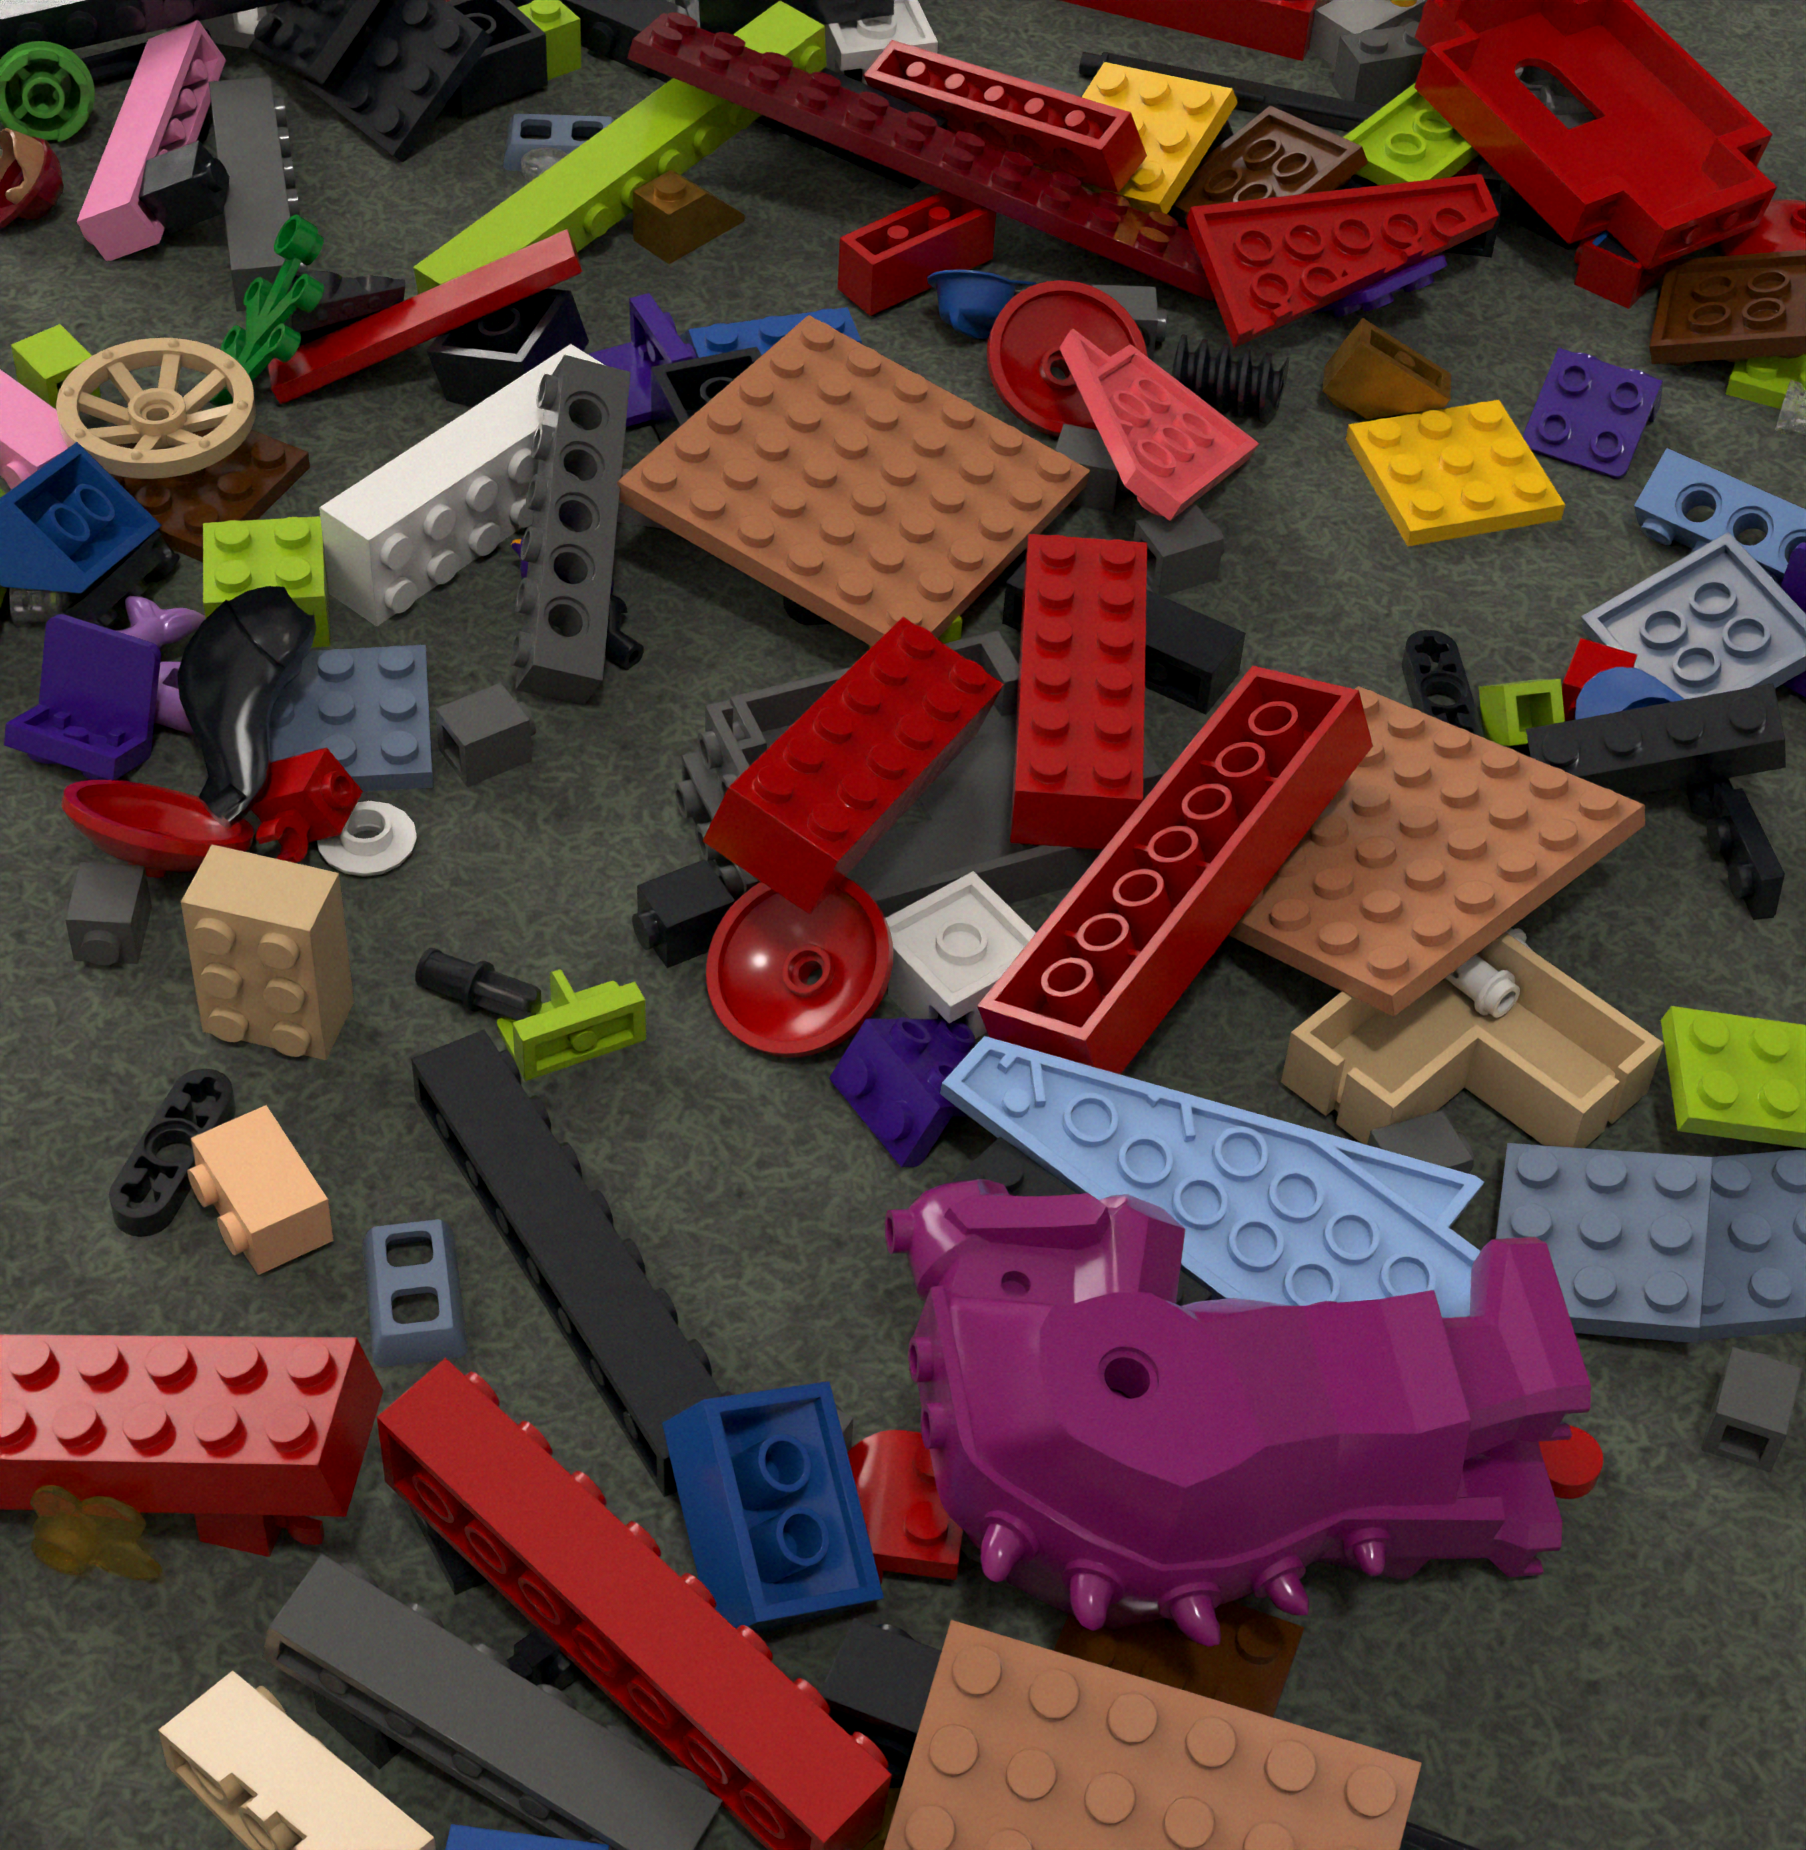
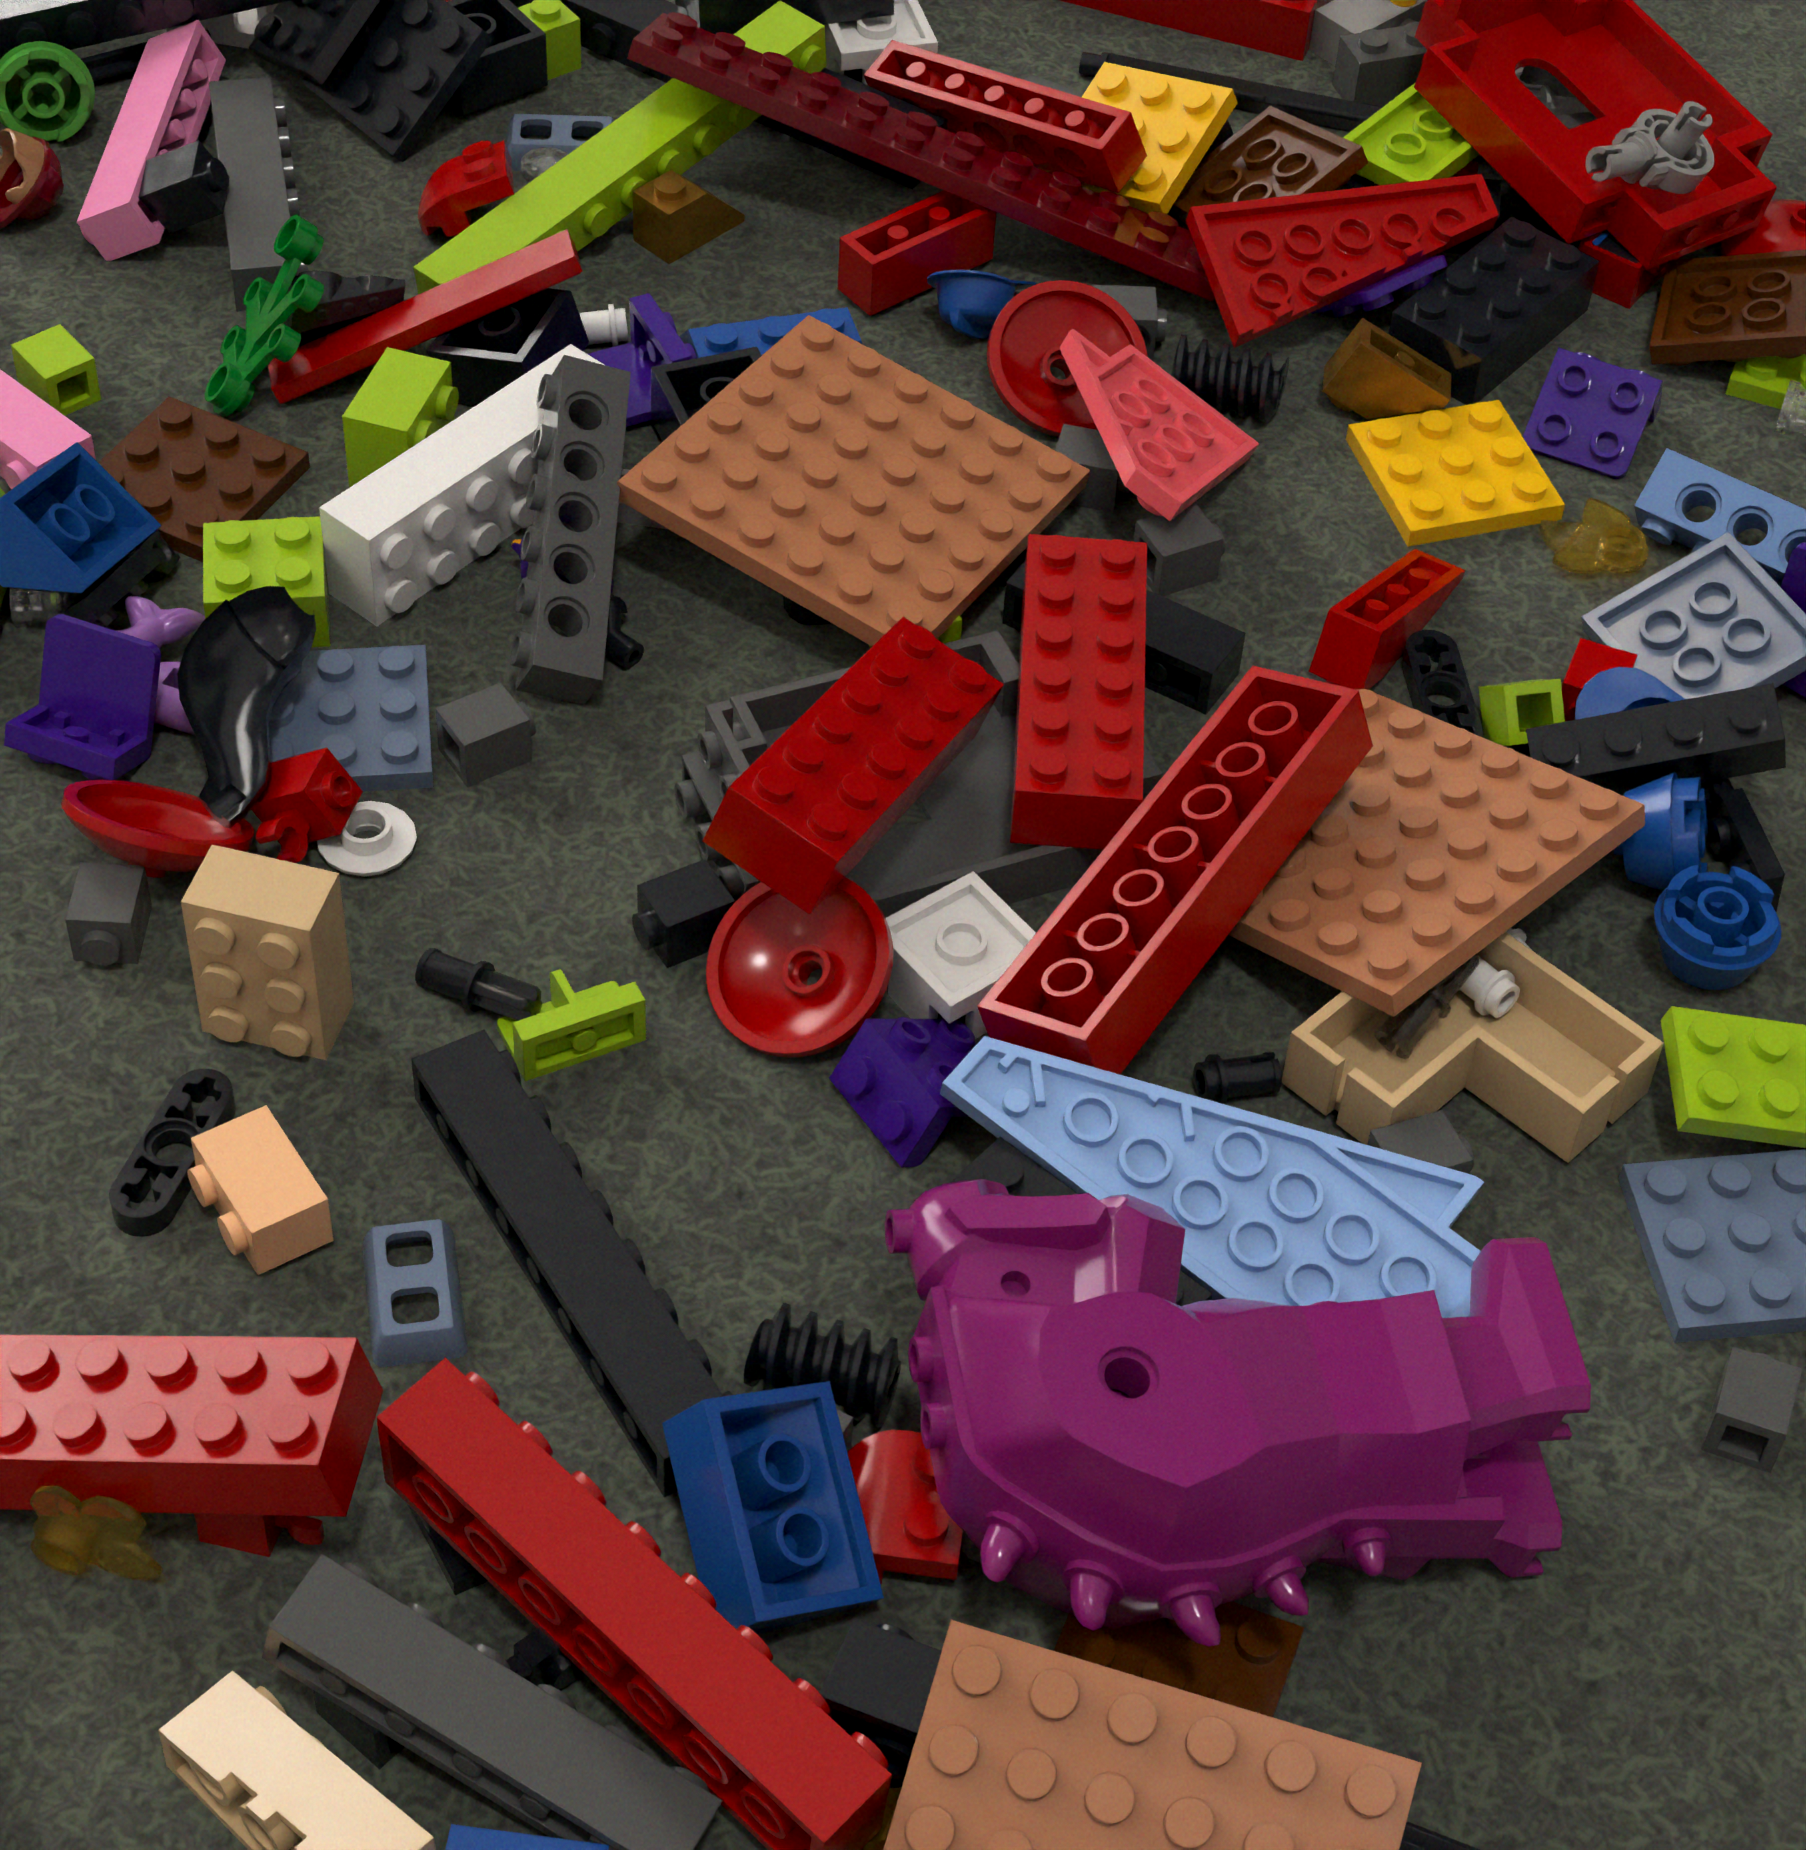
(157, 417): tan wheel -> none
(396, 409): none -> lime brick
(465, 183): none -> red slope
(605, 325): none -> white pin
(809, 1358): none -> black piece
(1237, 1077): none -> black pin
(1372, 624): none -> red slope
(1416, 1019): none -> clear smoke axle
(1496, 307): none -> black brick
(1572, 1464): red tile -> none
(1597, 543): none -> clear yellow plate
(1619, 1231): sand blue plate -> none
(1671, 163): none -> light grey pin
(1671, 833): none -> blue cone
(1716, 926): none -> blue cone

